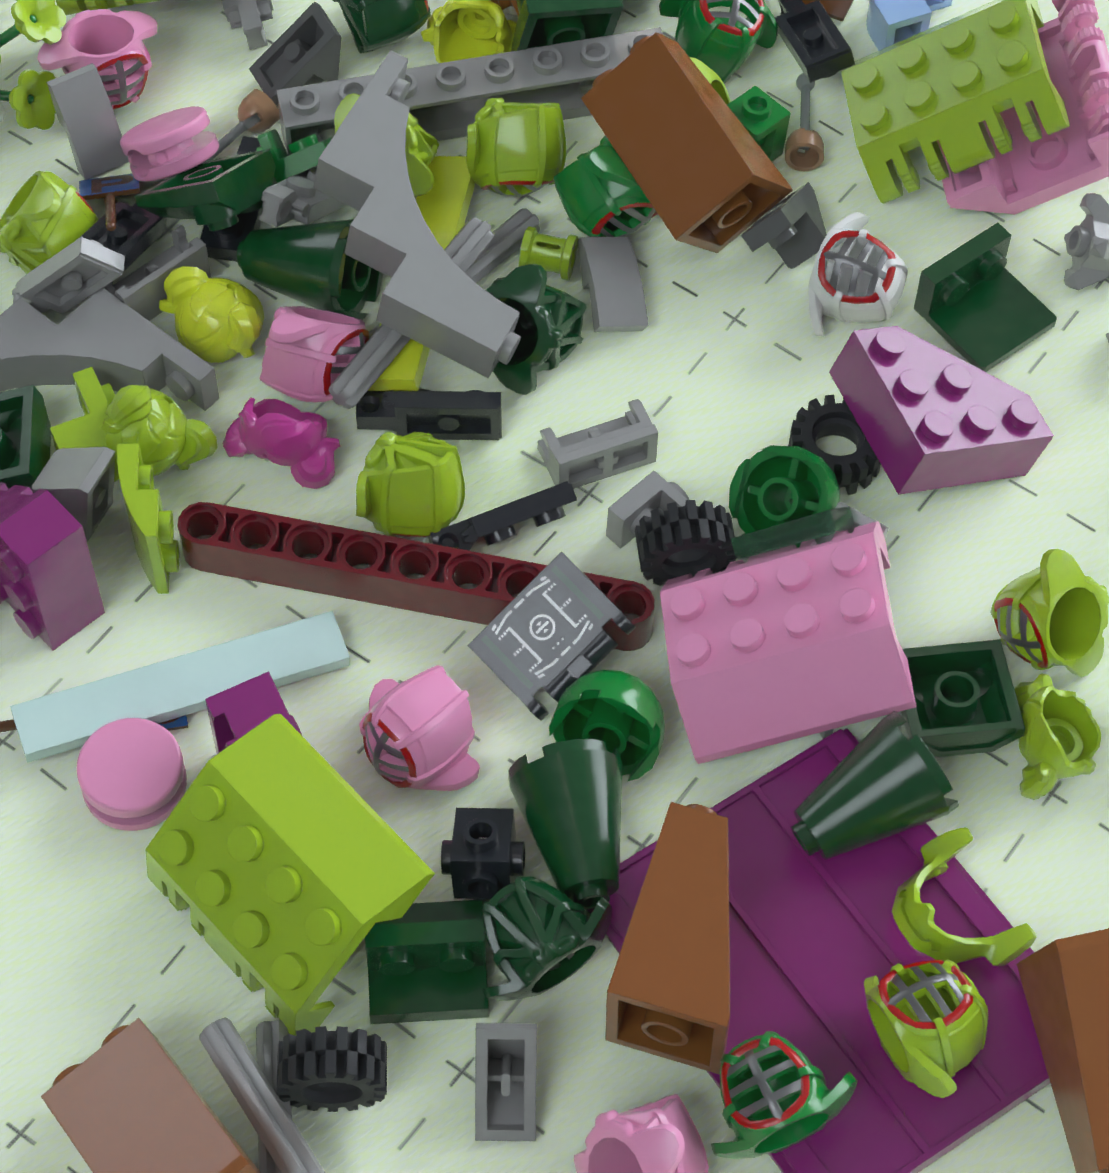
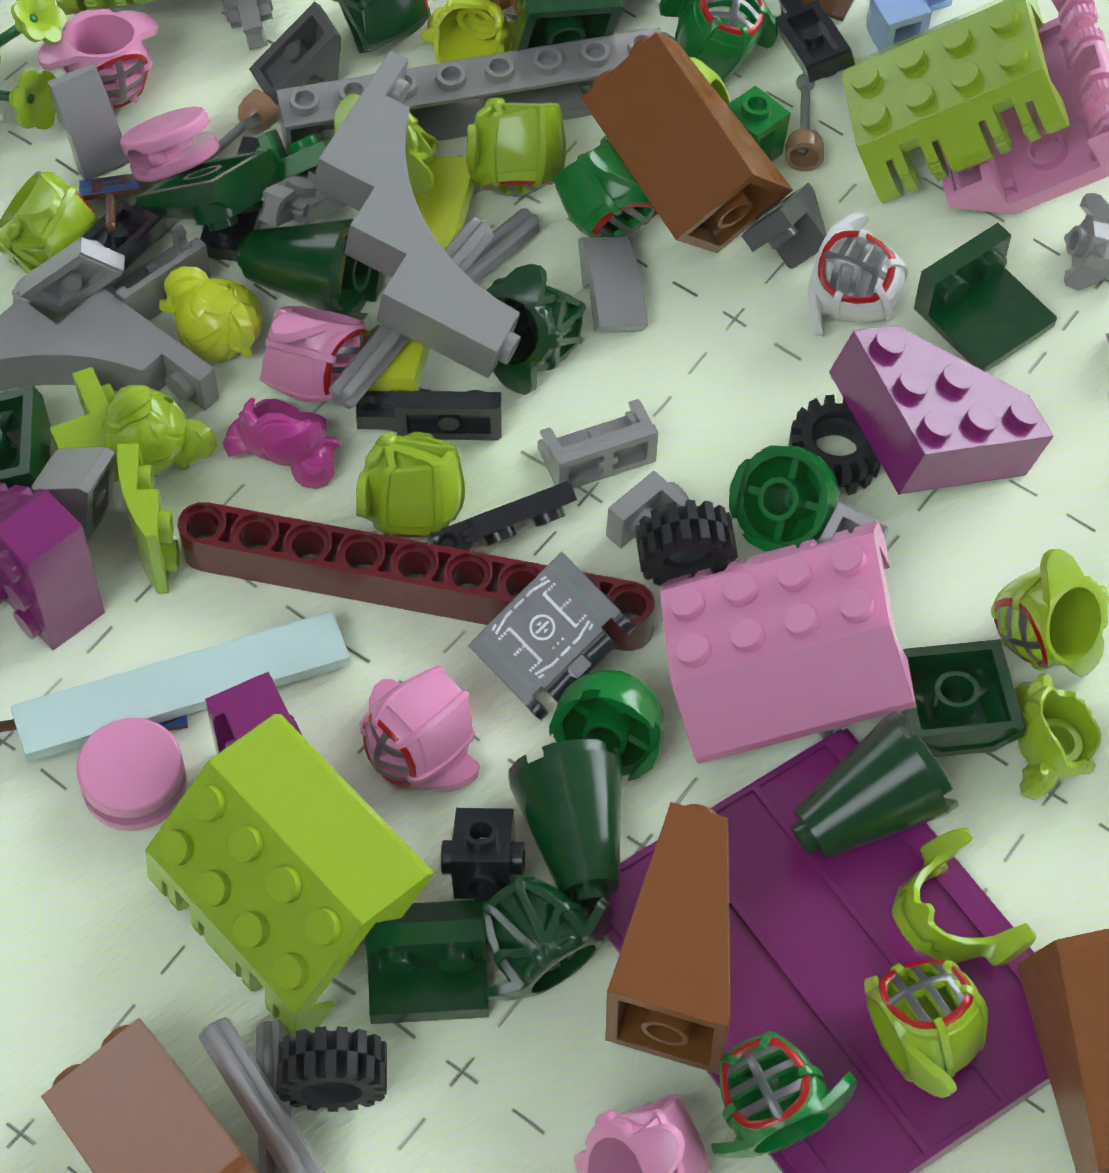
(505, 1081): light grey slope -> none
(550, 252): lime bush -> none
(793, 532): clear green tile -> none

